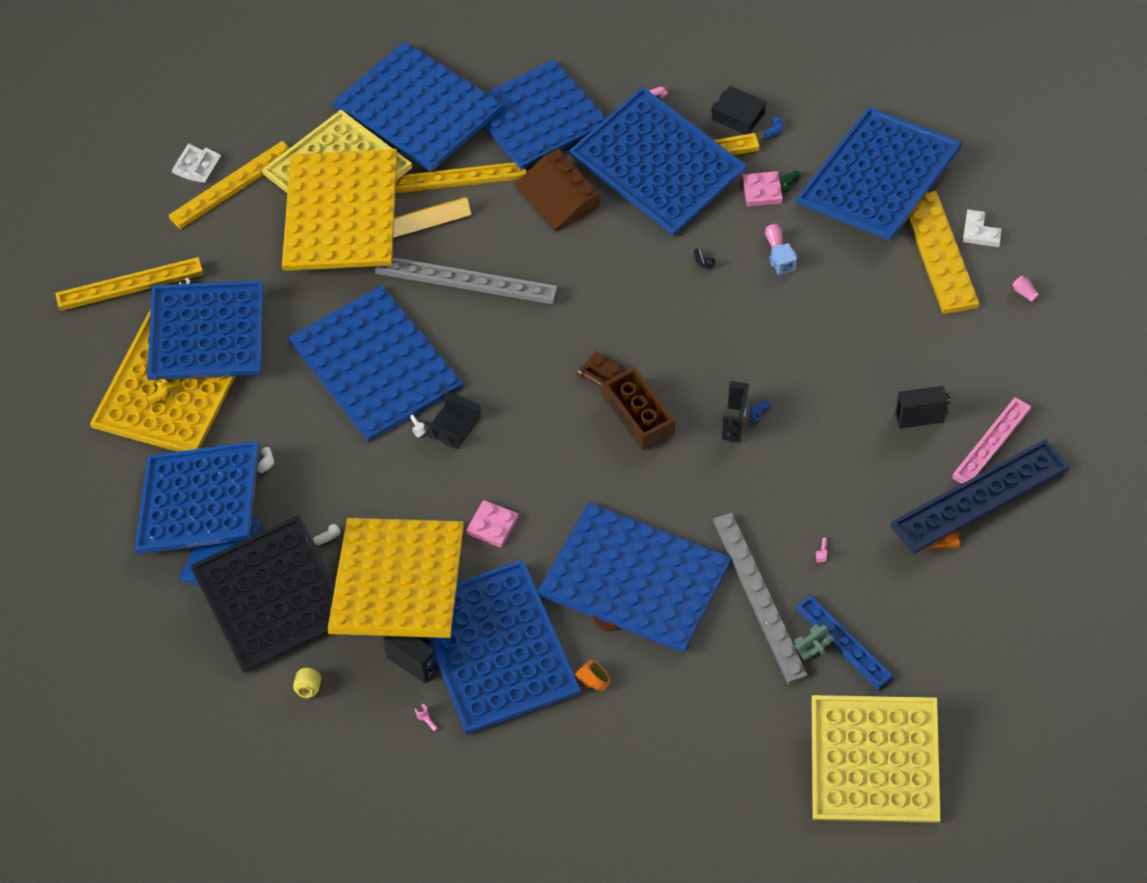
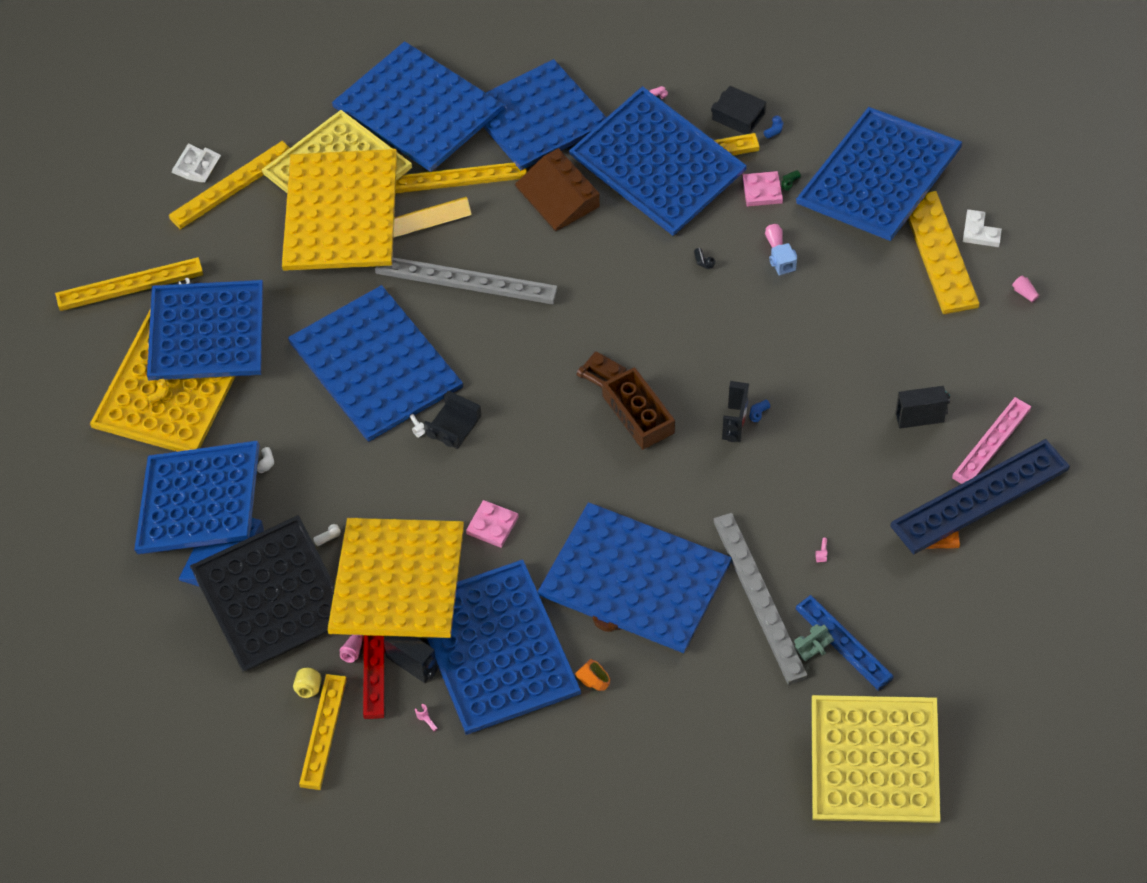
(323, 732): none -> yellow plate
(350, 650): none -> bright pink cone
(374, 677): none -> red plate

